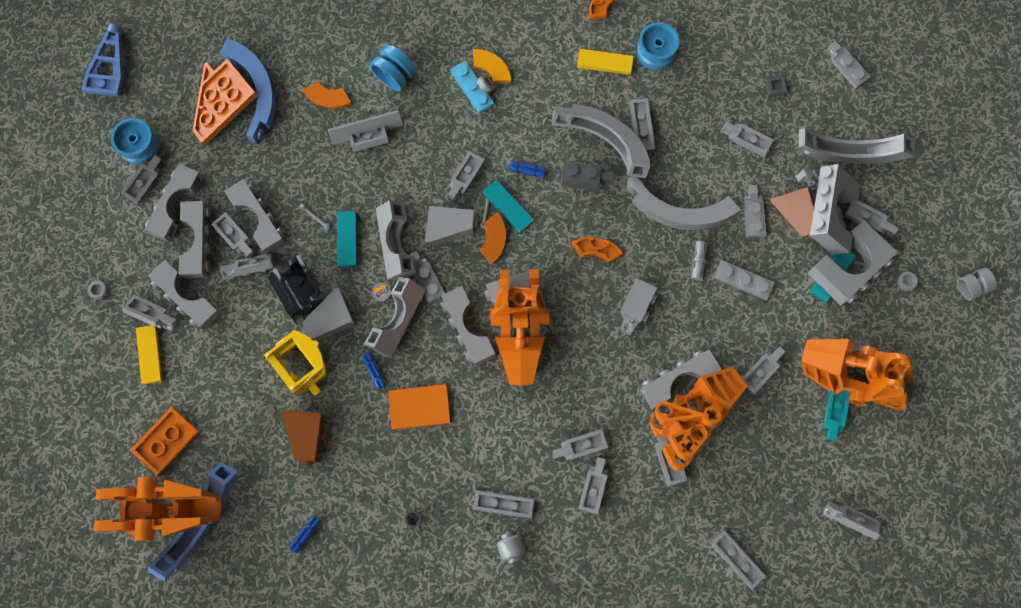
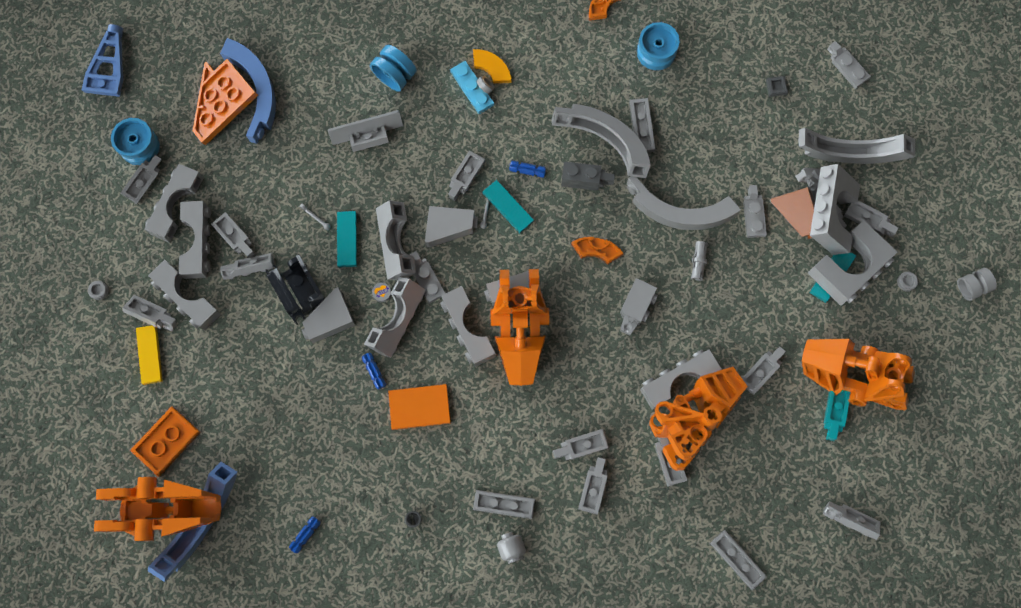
(243, 199): light grey arch -> none
(304, 434): dark orange slope -> none
(310, 351): yellow animal -> none
(327, 97): orange tile -> none
(495, 238): orange tile -> none
(605, 61): yellow tile -> none
(743, 280): light grey plate -> none
(748, 138): light grey hinge -> none

